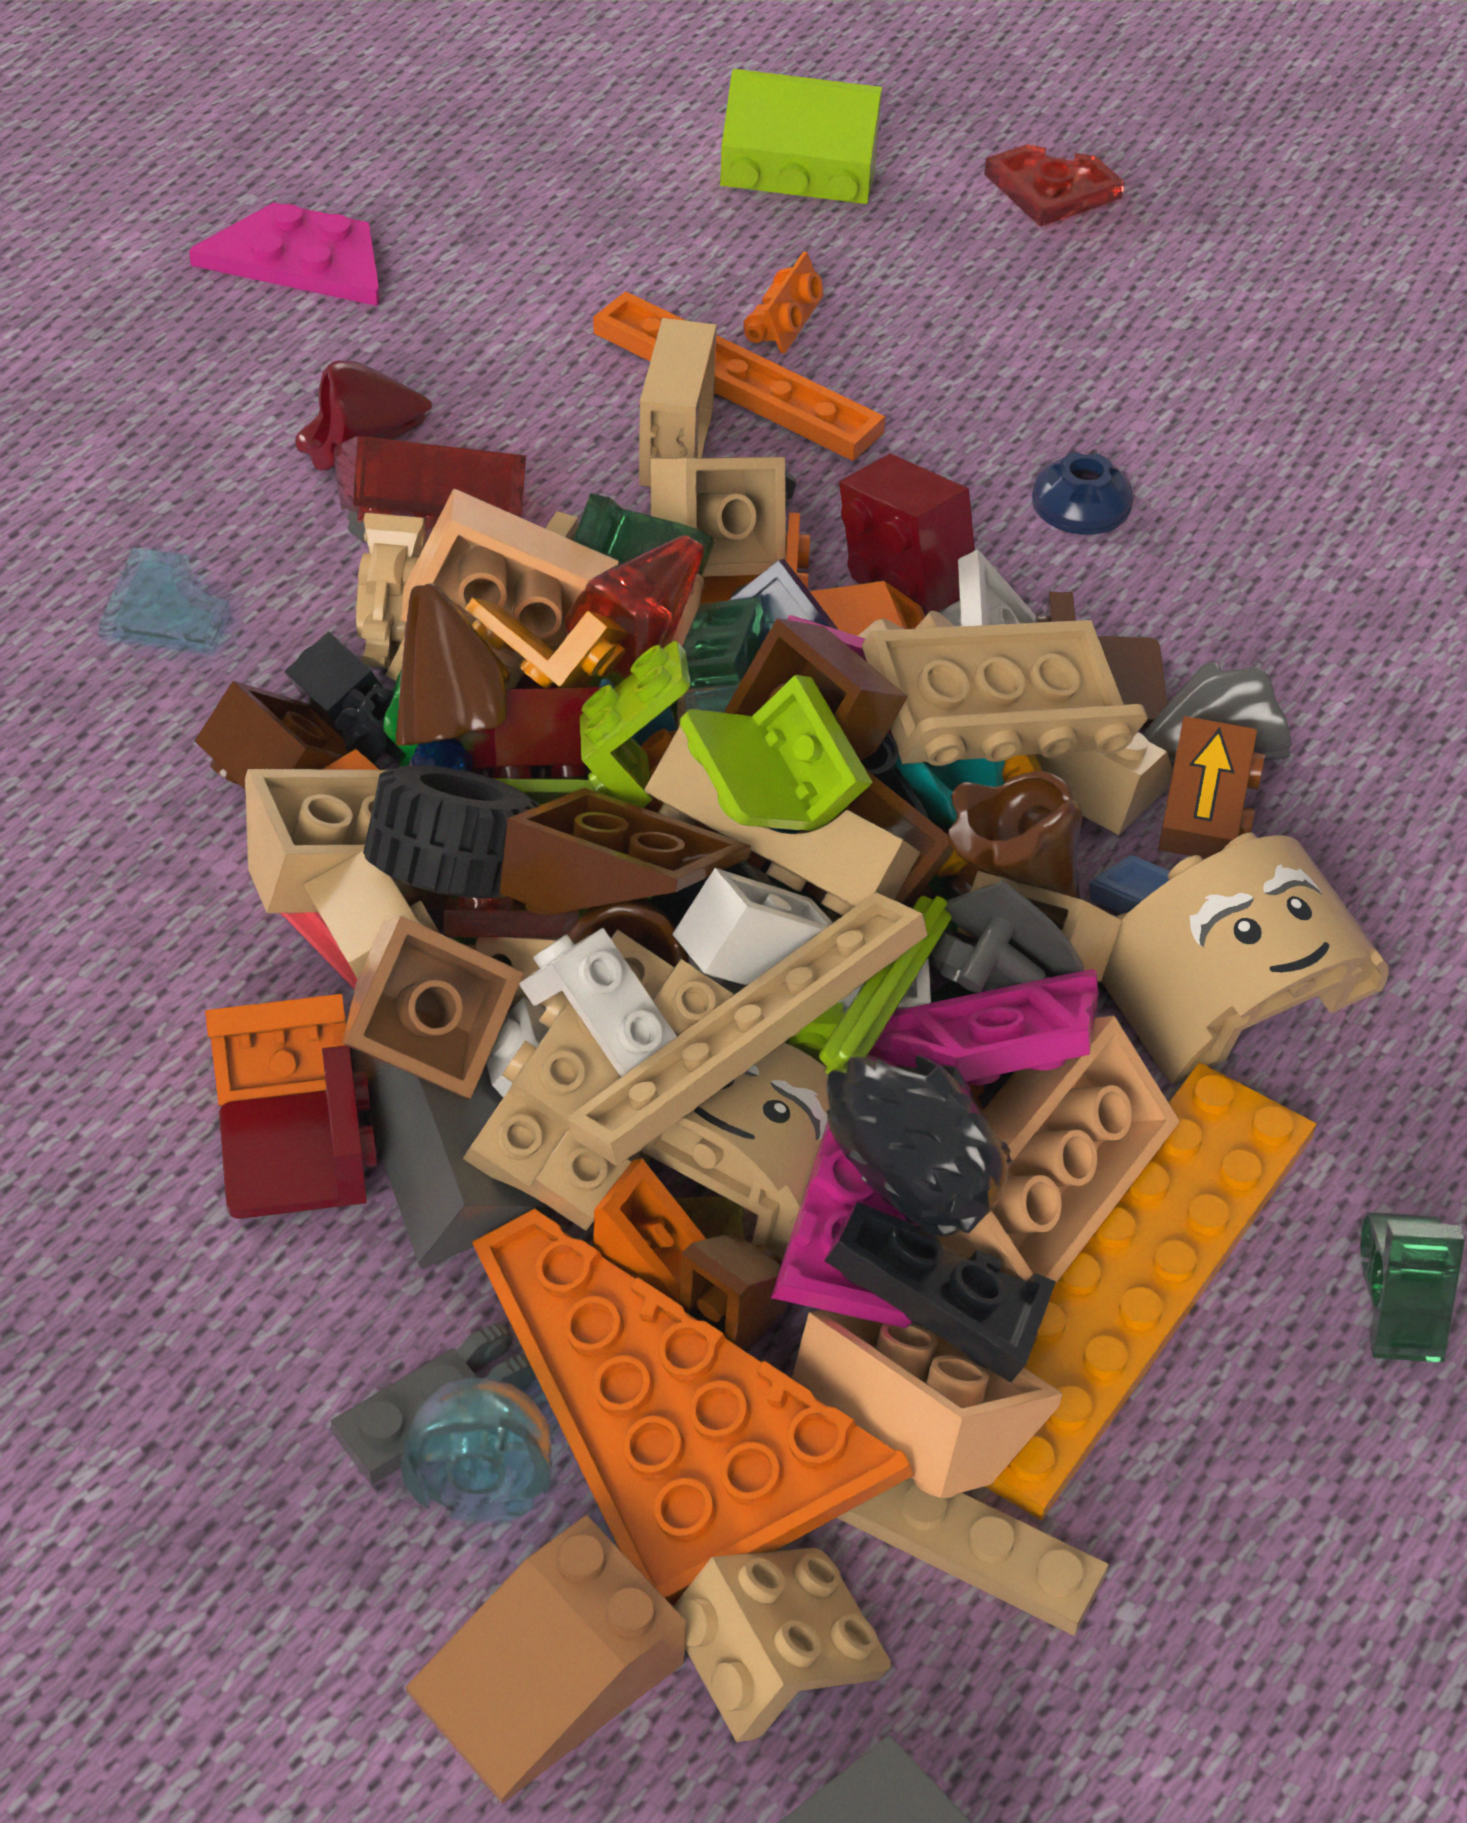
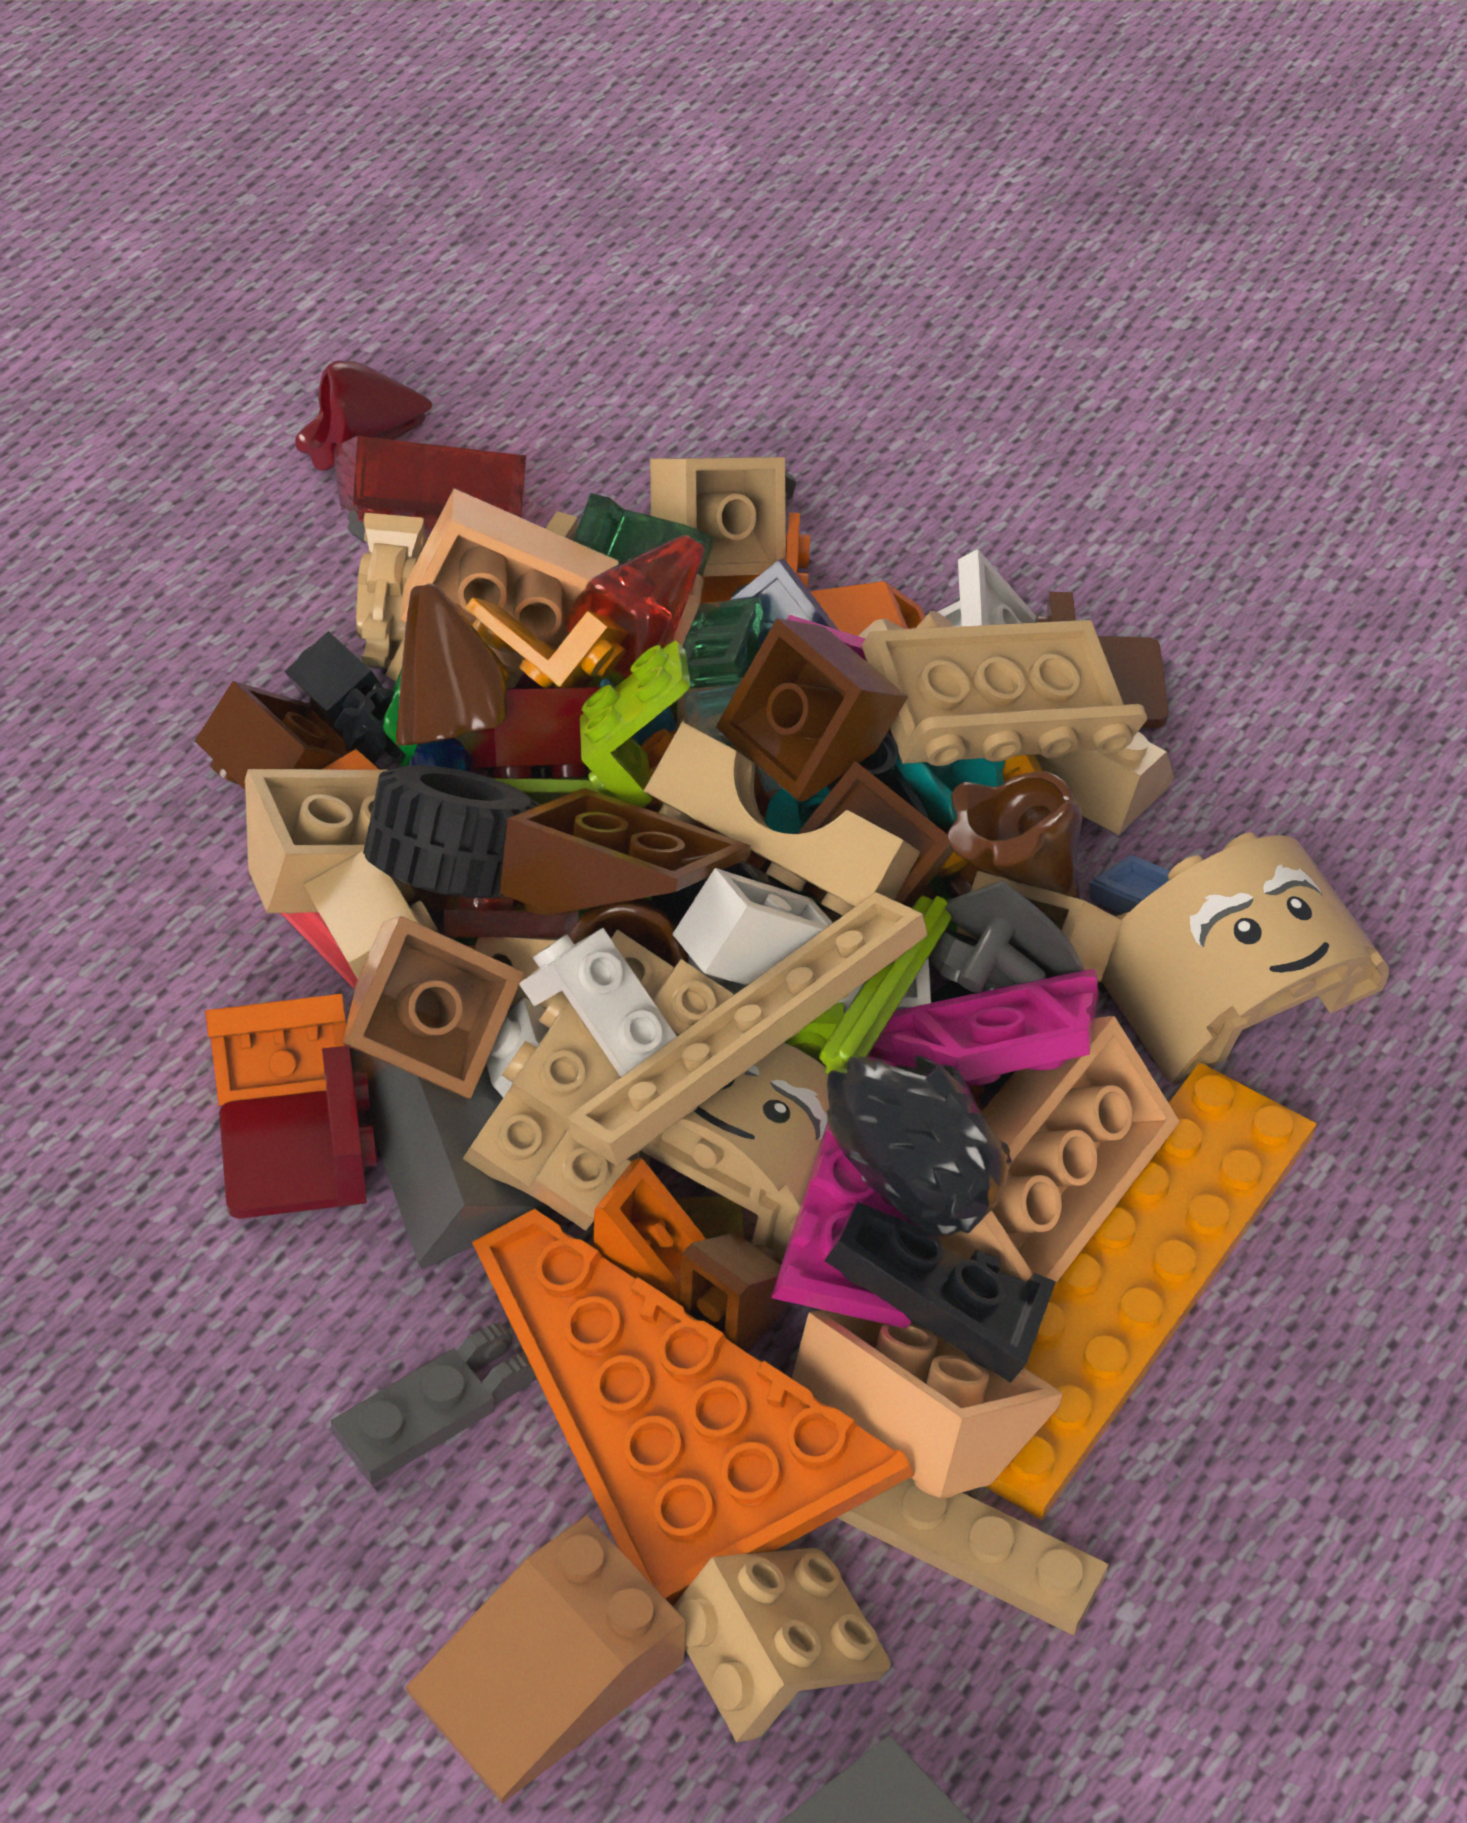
(162, 607): clear light blue tile -> none
(296, 251): dark pink wing -> none
(478, 1450): clear light blue cylinder -> none
(677, 394): tan window -> none
(753, 382): orange plate -> none
(780, 765): lime bracket -> none
(786, 305): orange hinge -> none
(800, 136): lime slope -> none
(907, 530): dark red brick -> none
(1051, 186): clear red plate -> none
(1080, 504): dark blue piece -> none
(1210, 787): dark orange brick -> none
(1227, 697): dark grey hat -> none
(1410, 1283): clear green tile -> none

